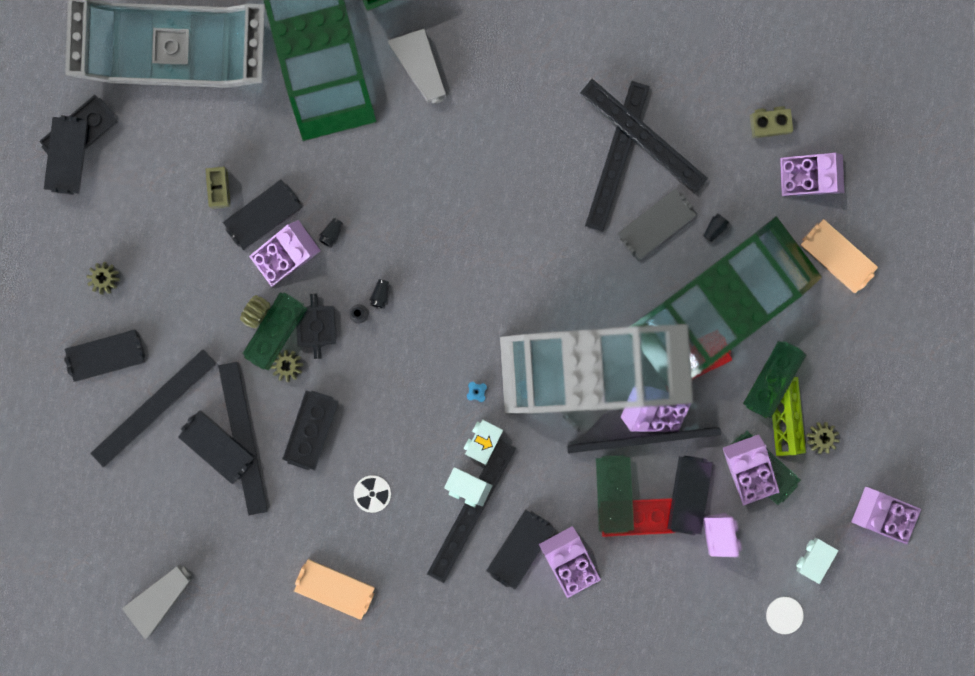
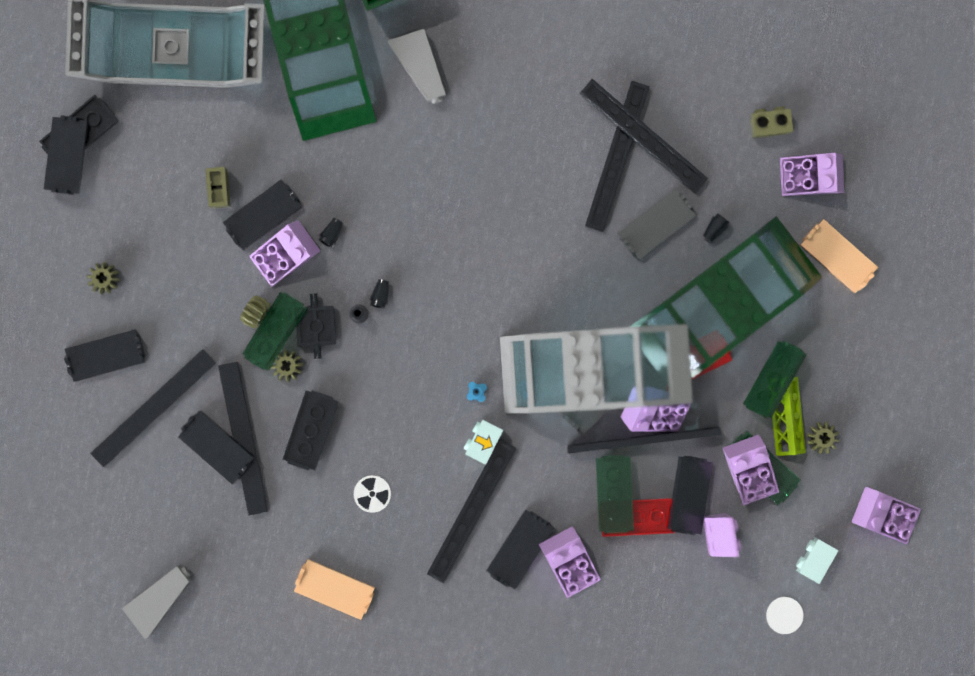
(468, 487): light aqua brick -> none

